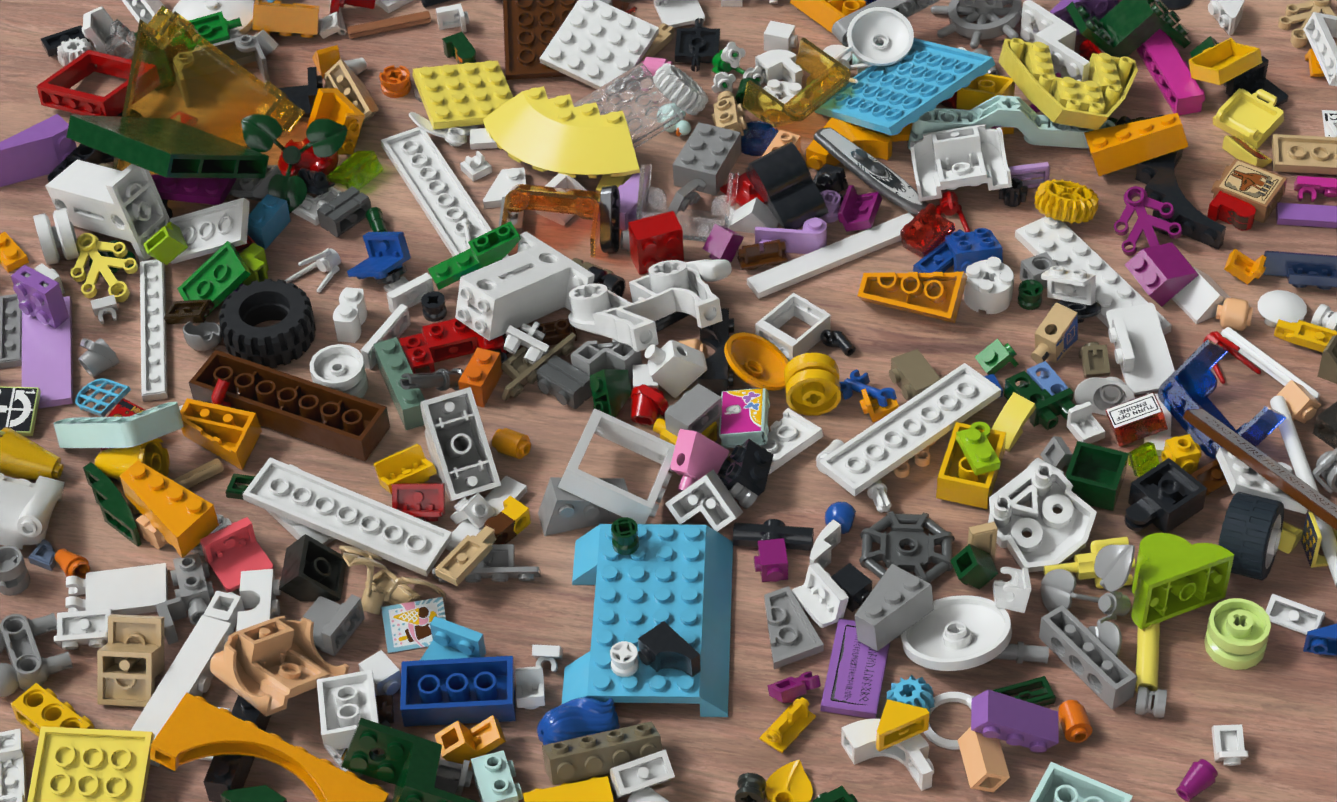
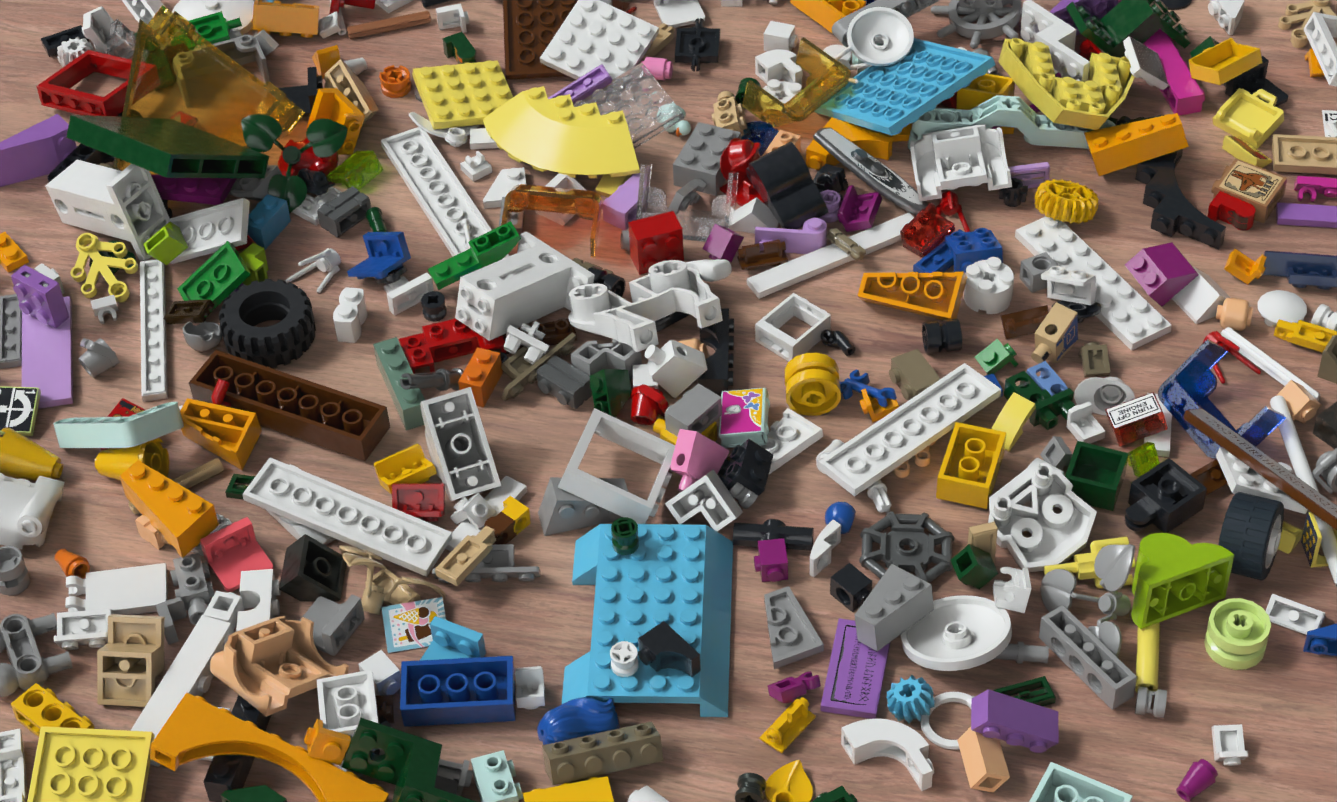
(43, 556): sand blue tile -> none
(57, 236): white wheel -> none
(108, 406): medium azure window -> none
(112, 504): dark green slope -> none
(326, 744): none -> light orange bracket
(340, 369): white wheel -> none
(392, 328): white tile -> none
(464, 743): light orange brick -> none
(511, 443): light orange brick -> none
(547, 653): white tile -> none
(586, 85): none -> medium lavender tile
(609, 219): black beam -> none
(641, 774): white tile -> none
(680, 88): white gear -> none
(726, 61): white plant -> none
(738, 156): none -> red piece
(756, 361): light orange dish -> none
(821, 597): white bracket -> none
(846, 244): none -> dark tan axle
(900, 723): yellow slope -> none
(939, 336): none -> black wheel
(978, 448): lime hinge -> none
(1023, 322): none -> reddish brown hinge
(1030, 294): dark green wheel -> none
(1074, 721): orange brick -> none
(1140, 347): white bracket -> none
(1145, 63): none -> tile
(1145, 221): magenta plant -> none
(1182, 452): yellow brick -> none

